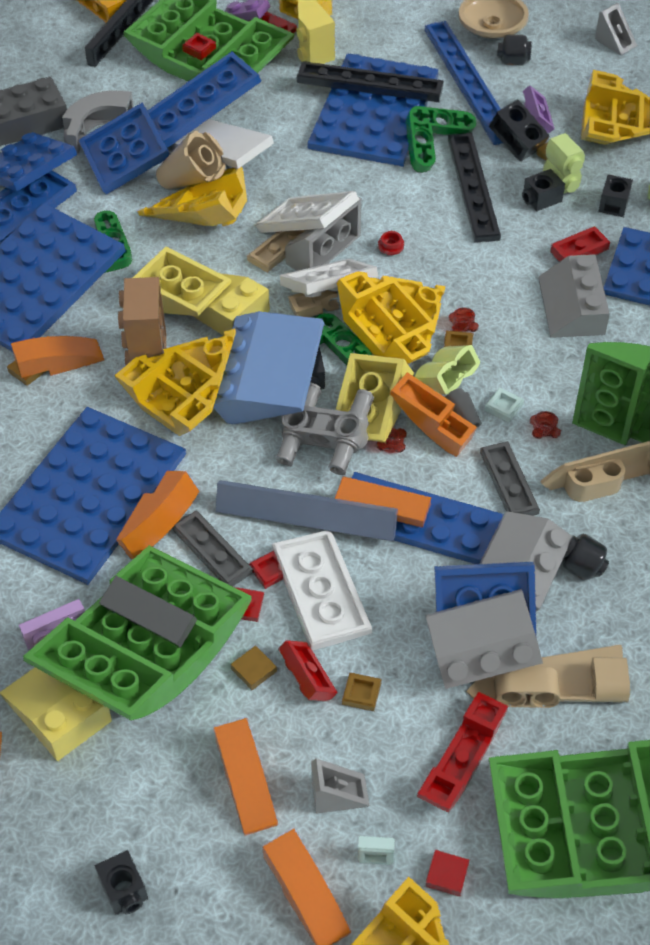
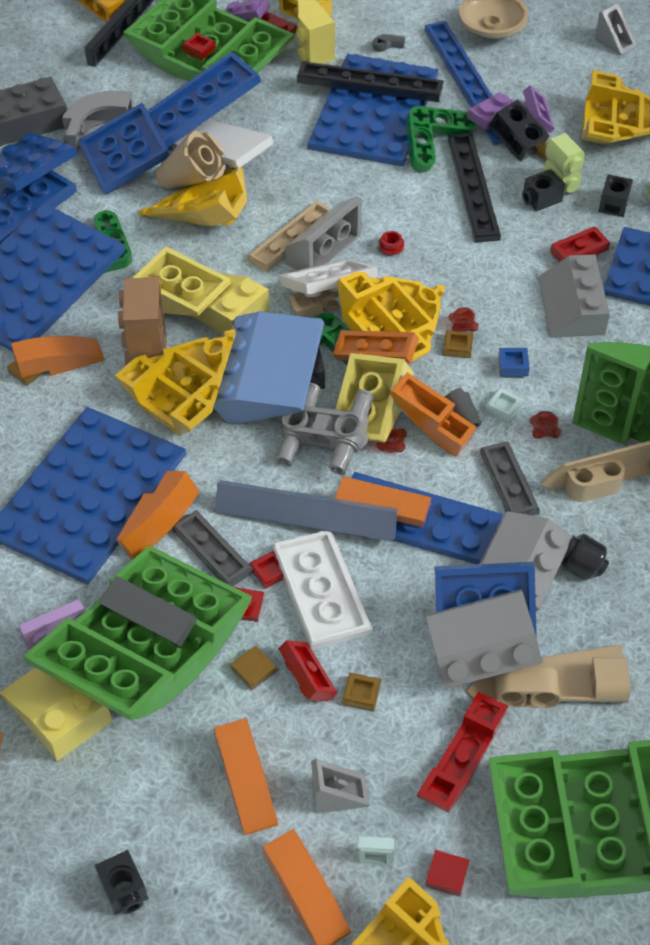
(307, 212): white tile -> none
(376, 343): none -> orange plate
(387, 41): none -> dark grey arm
(448, 368): yellowish green brick -> none
(485, 111): none -> medium lavender plate
(513, 362): none -> blue plate
(514, 49): black head -> none

